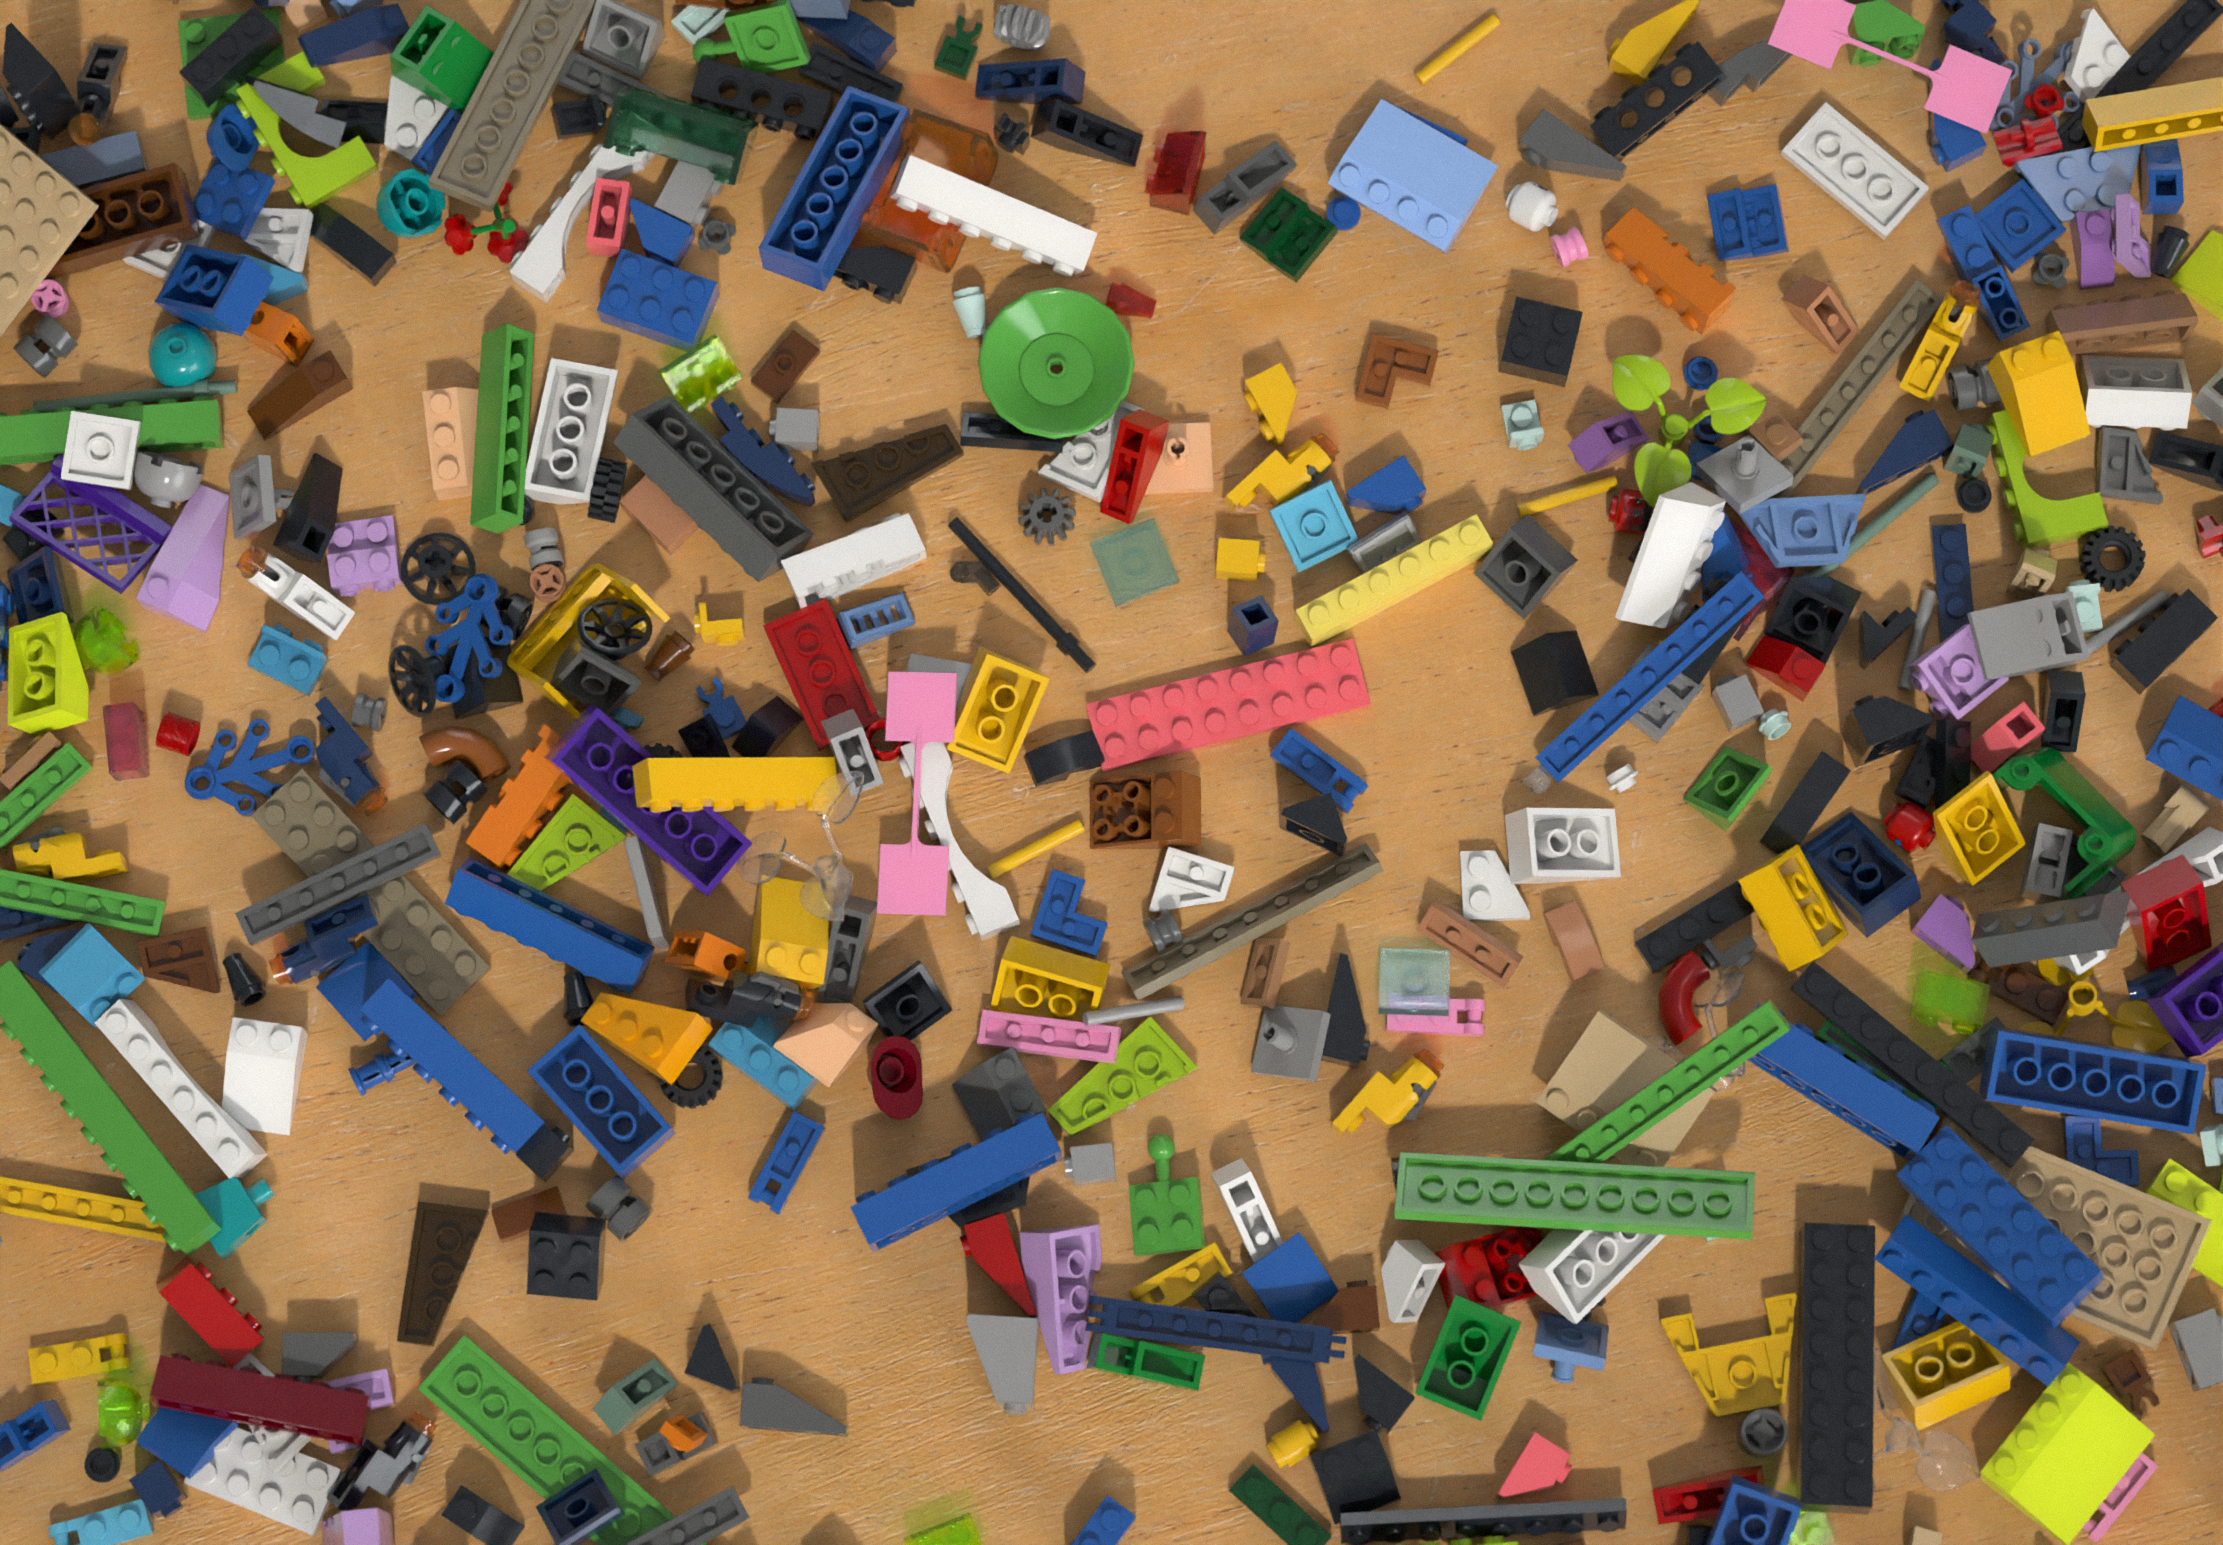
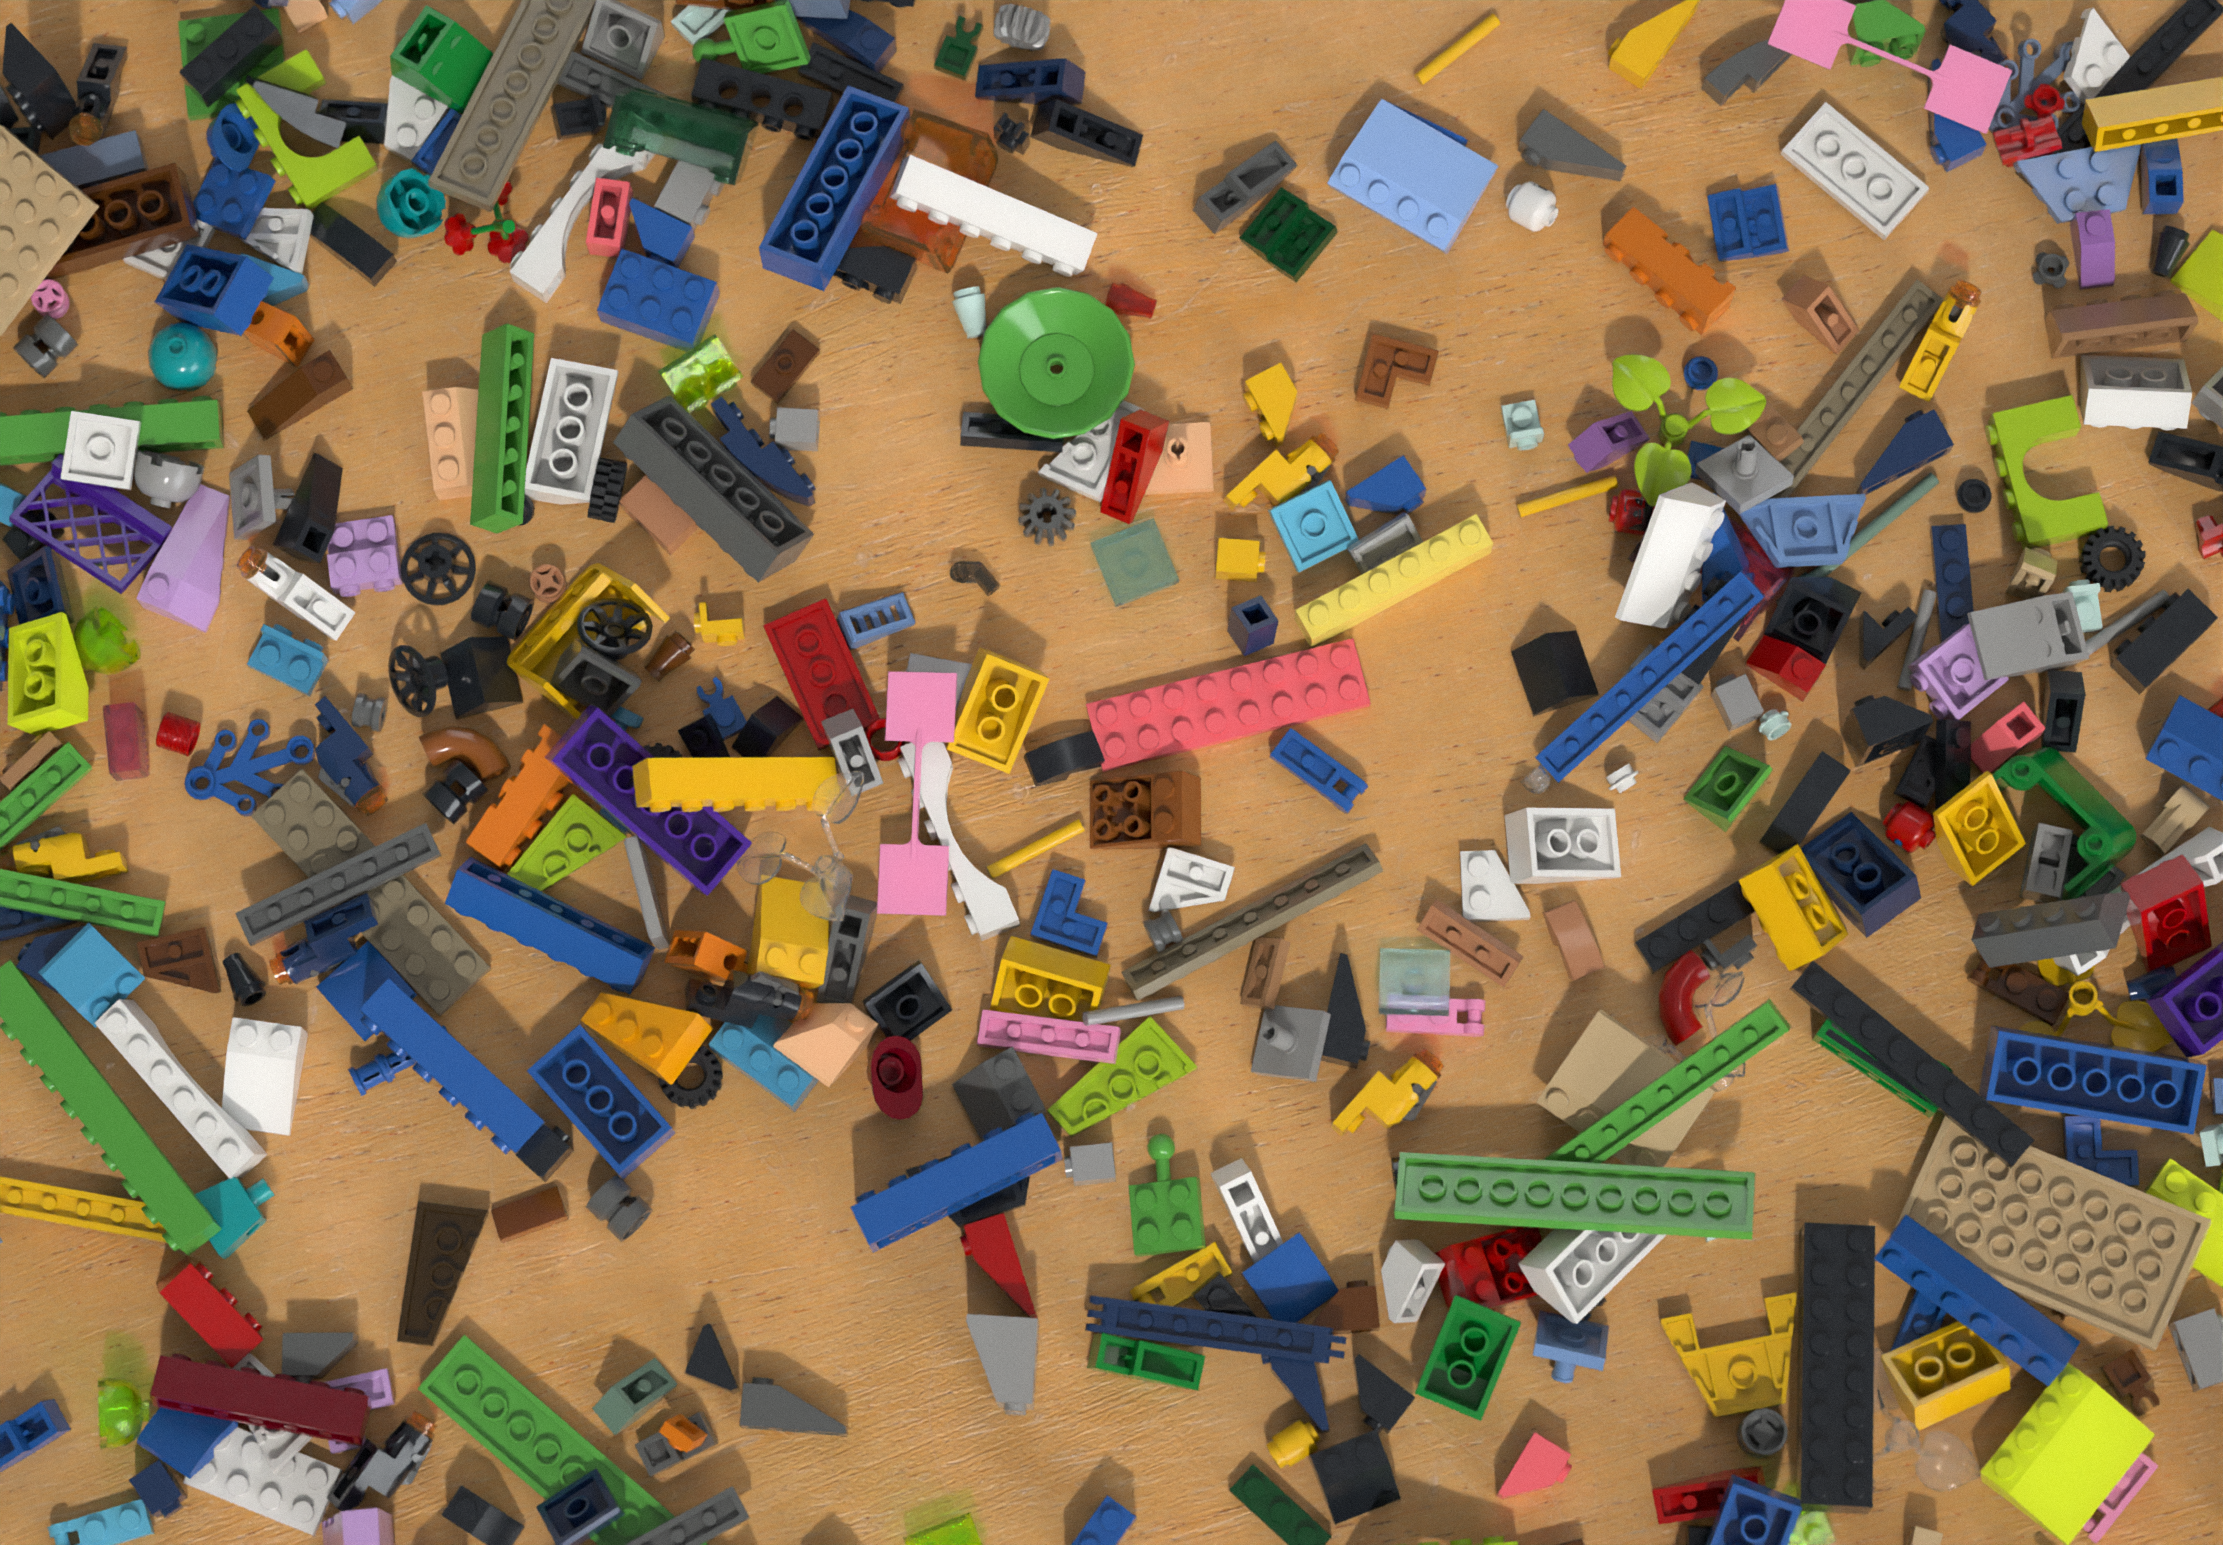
(77, 1359): yellow plate -> none
(102, 1465): black plate -> none
(199, 388): sand green bar -> none
(356, 37): dark blue slope -> none
(469, 634): blue plant -> none
(543, 547): light grey wheel -> none
(566, 1256): black brick -> none
(576, 998): black cone -> none
(714, 227): dark grey plate -> none
(787, 1161): blue plate -> none
(853, 560): white wedge -> none
(875, 474): dark brown wing -> none
(1060, 1278): lavender wedge -> none
(1066, 642): black bar -> none
(1177, 171): clear red slope -> none
(1316, 823): black slope -> none
(1343, 213): blue plate -> none
(1488, 1520): black plate -> none
(1525, 566): dark grey slope -> none
(1540, 341): black brick -> none
(1568, 247): bright pink wheel -> none
(1677, 99): black brick -> none
(1704, 432): dark blue tile -> none
(1848, 1090): blue brick -> none
(1948, 932): medium lavender slope -> none
(1949, 1001): clear neon green brick -> none
(1969, 451): sand green slope -> none
(1969, 1056): dark grey slope -> none
(1971, 385): dark grey wheel -> none
(1977, 266): blue slope -> none
(2000, 1227): blue brick -> none
(2018, 225): blue plate -> none
(2041, 393): yellow slope -> none
(2123, 468): dark grey wing -> none
(2129, 247): lavender plate -> none

